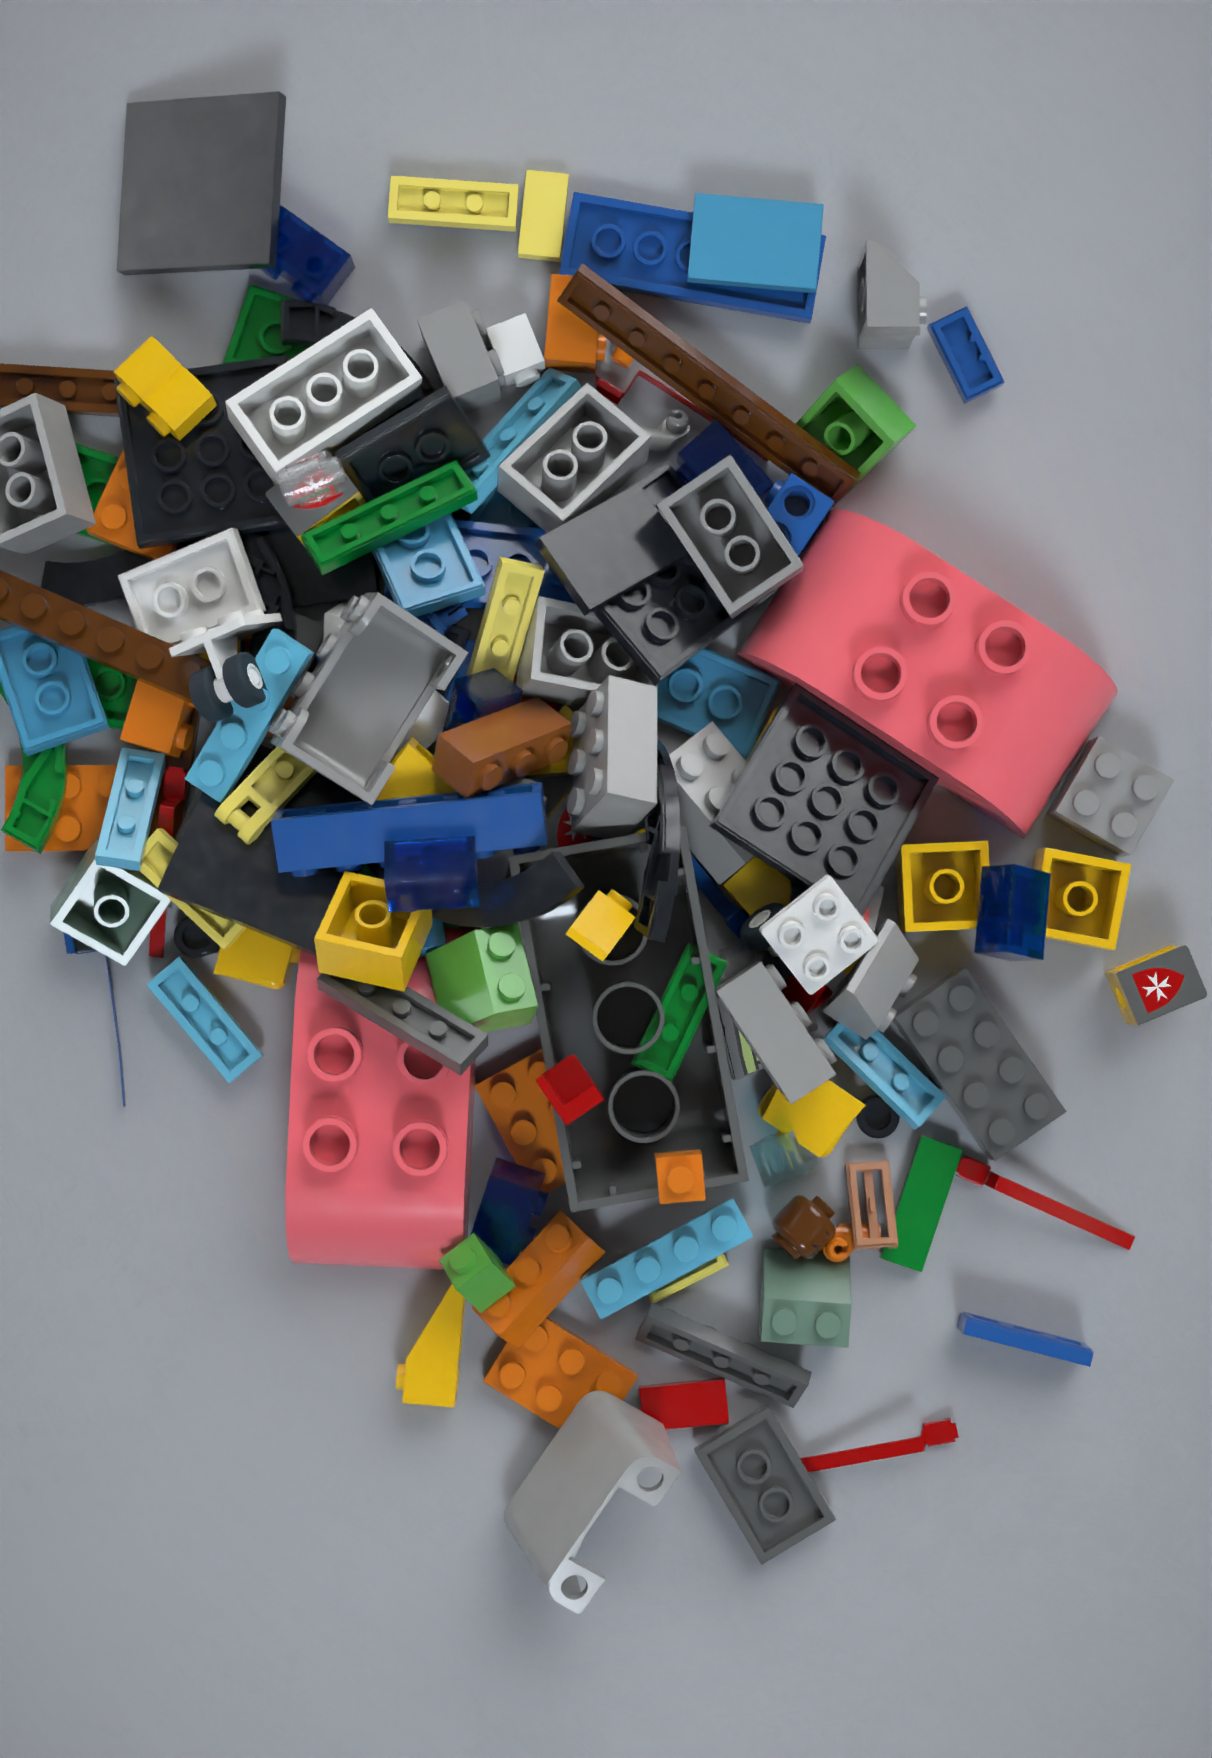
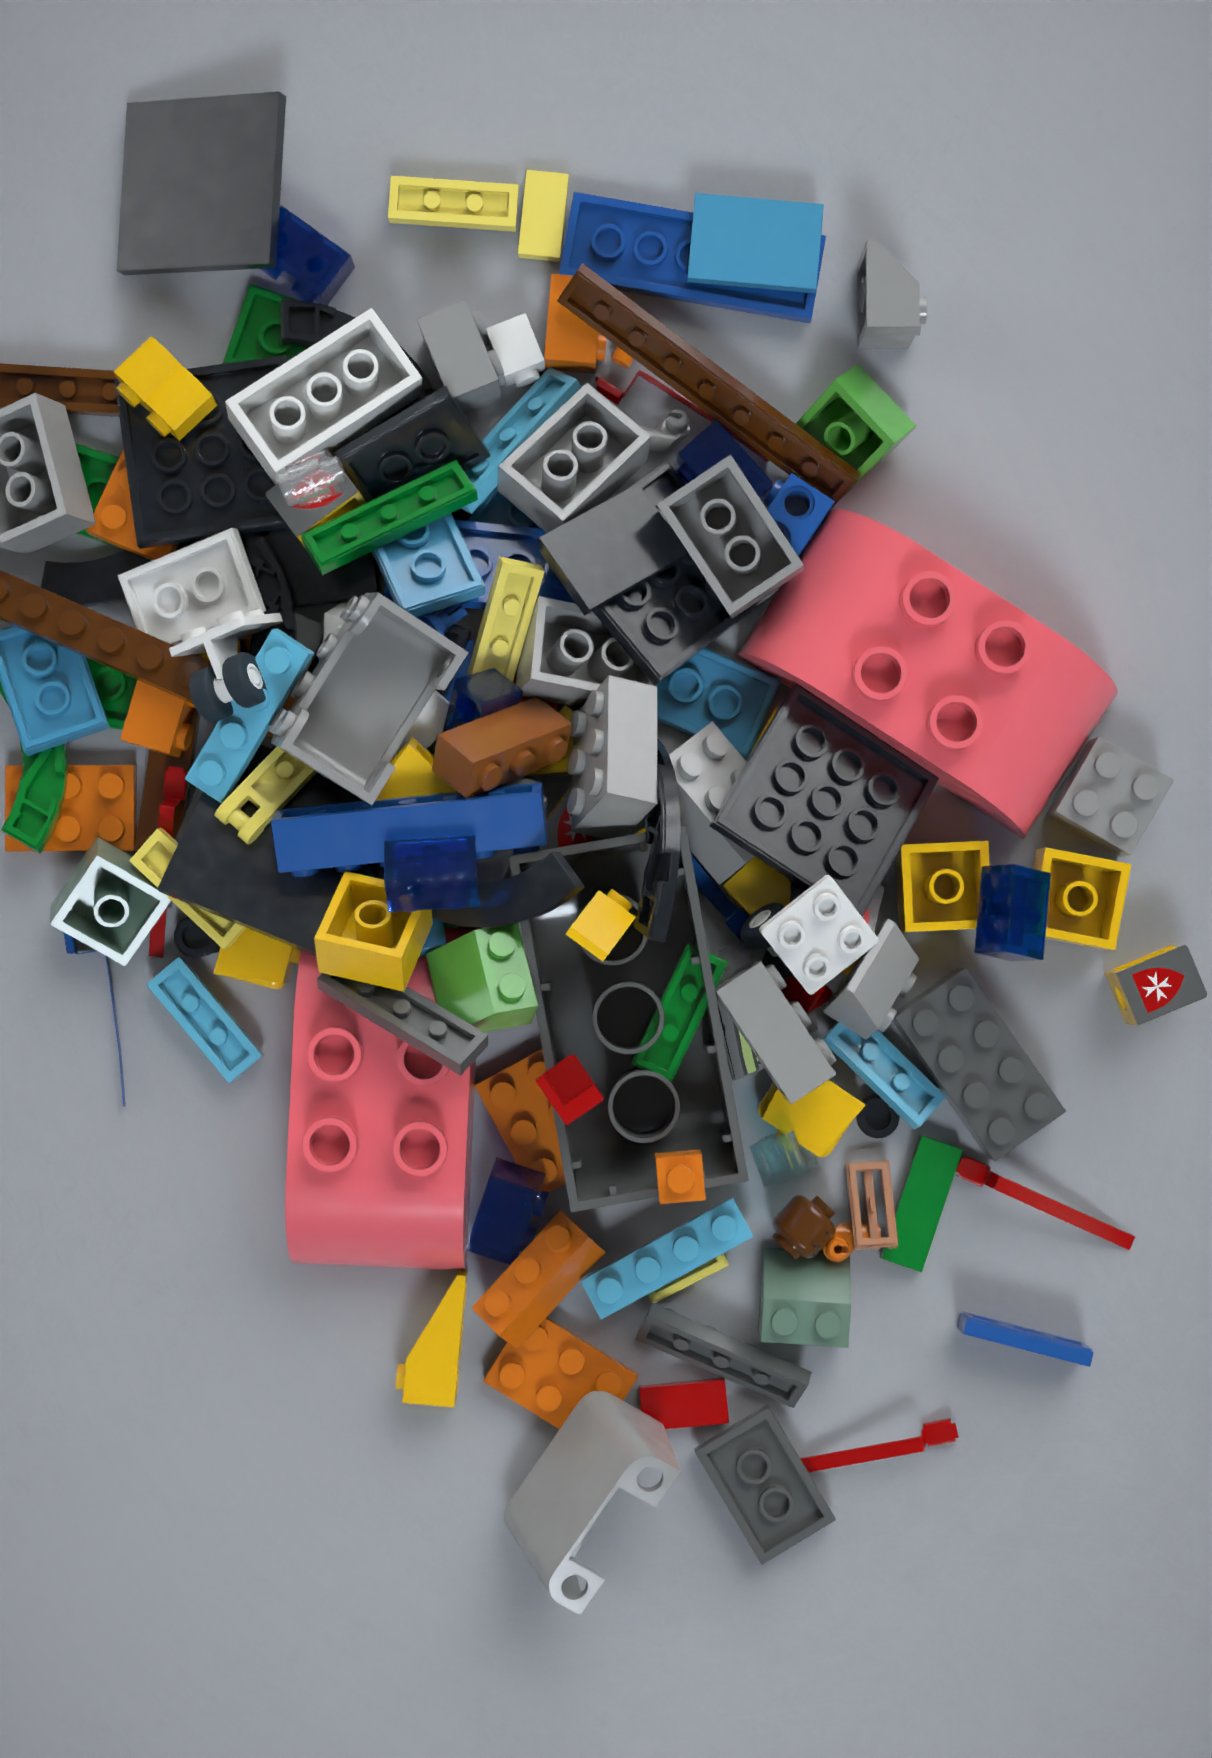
(130, 809): medium azure plate -> none
(477, 1273): bright green brick -> none
(965, 355): blue plate -> none

